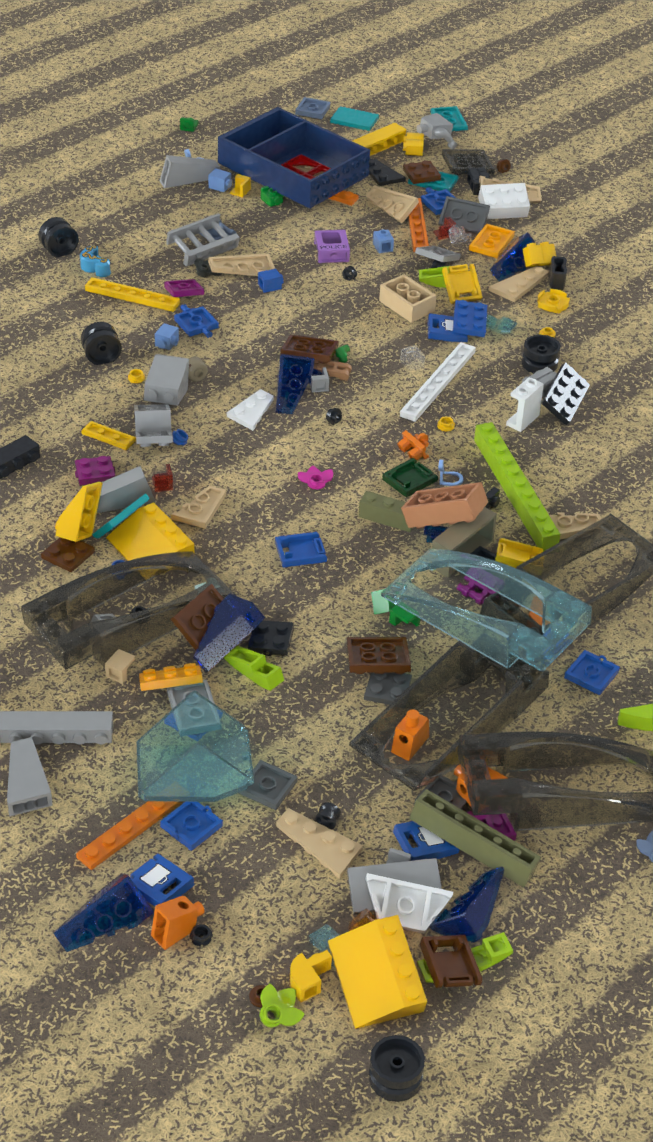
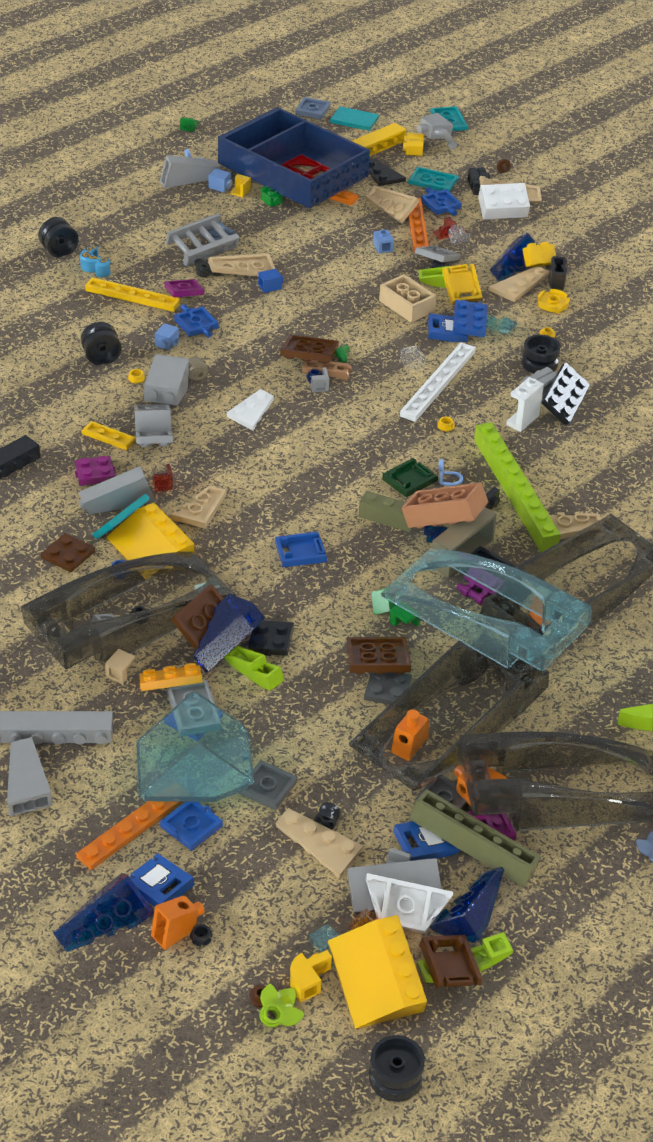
(80, 515): yellow slope -> none
(180, 437): blue plate -> none
(292, 380): clear blue wedge -> none
(316, 478): dark pink plate -> none
(332, 246): medium lavender window -> none
(334, 415): black plate -> none
(346, 273): black plate -> none
(417, 443): orange hips -> none
(421, 172): reddish brown plate -> none
(462, 159): clear smoke plate -> none
(465, 213): dark grey tile -> none
(491, 240): light orange plate -> none
(515, 553): yellow container -> none
(591, 672): blue plate -> none

